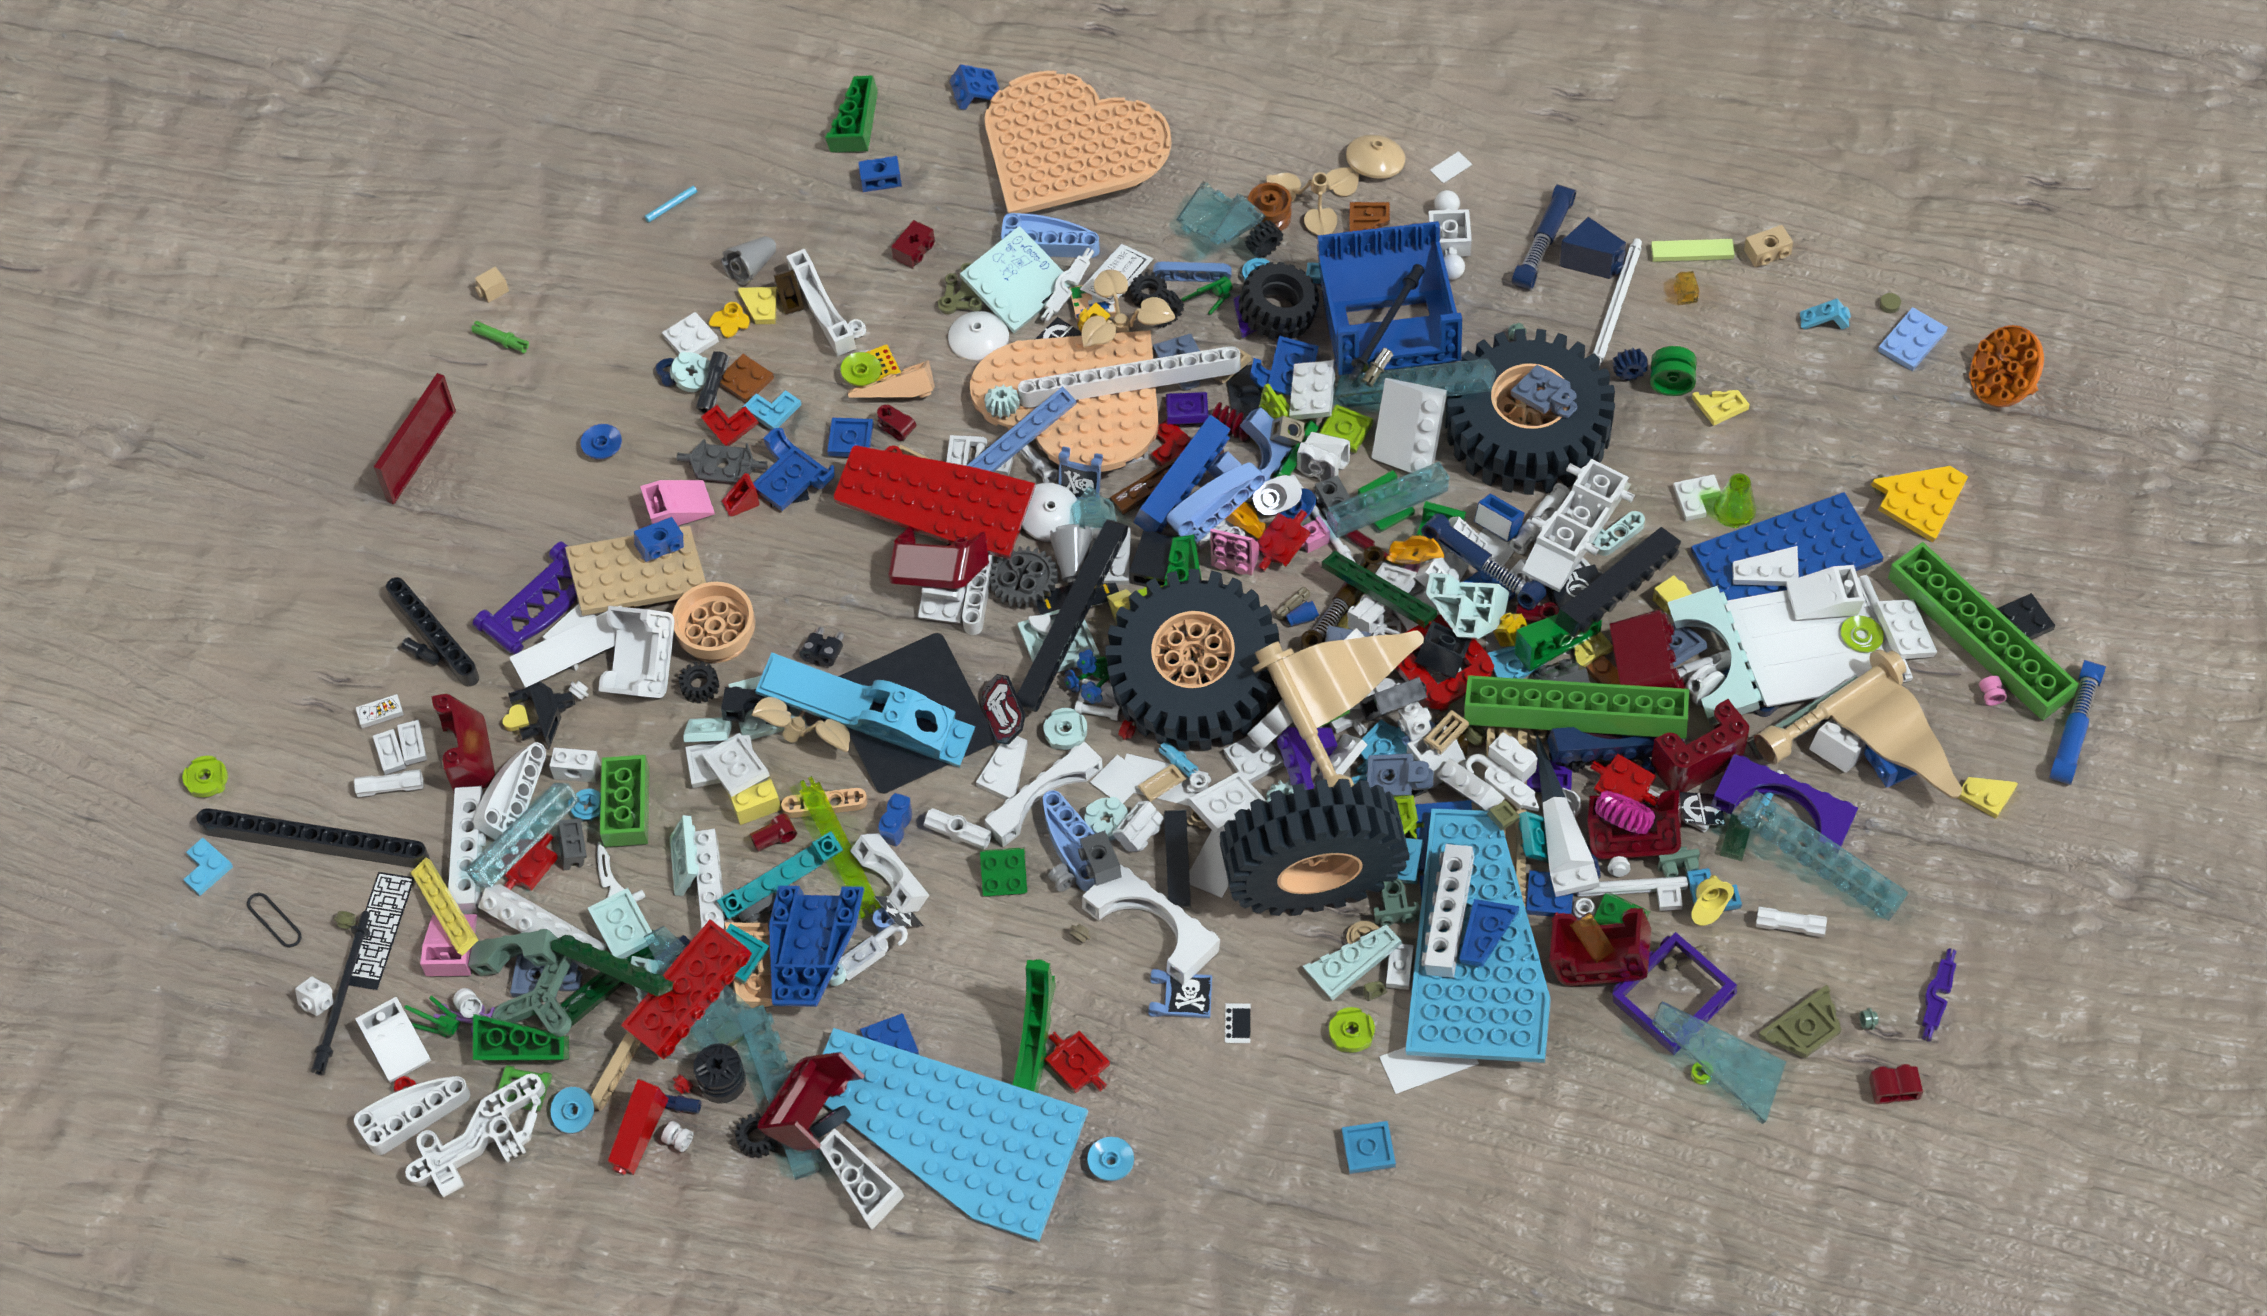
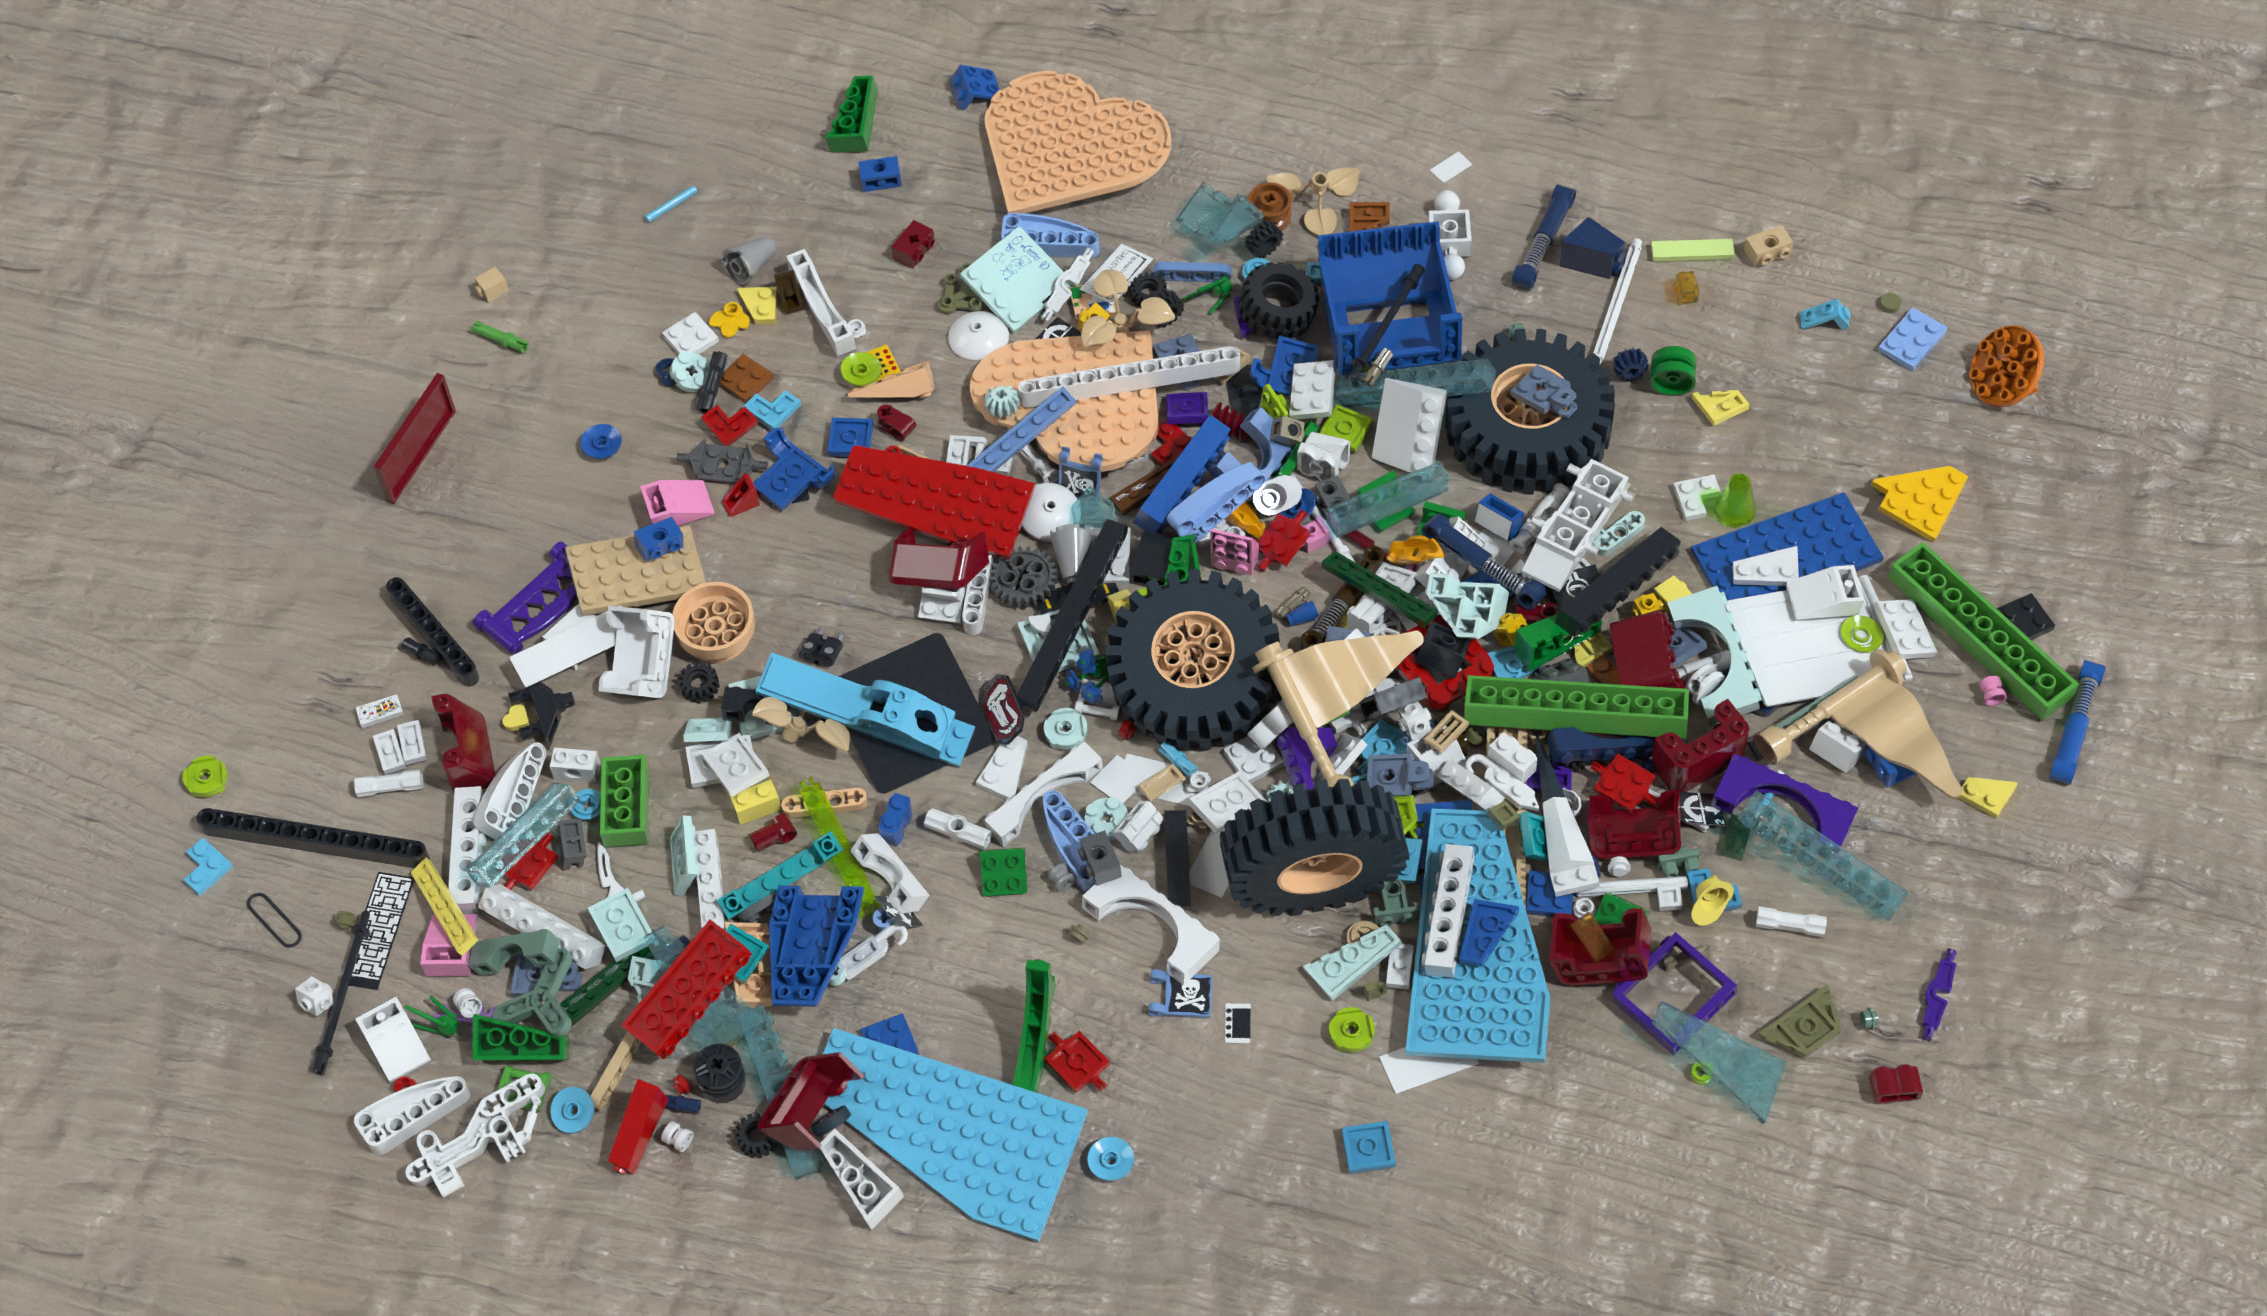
(579, 689): white plate -> none
(611, 965): dark green plate -> none
(1375, 156): tan dish -> none
(1624, 812): dark pink gear -> none
(1645, 604): none -> yellow brick

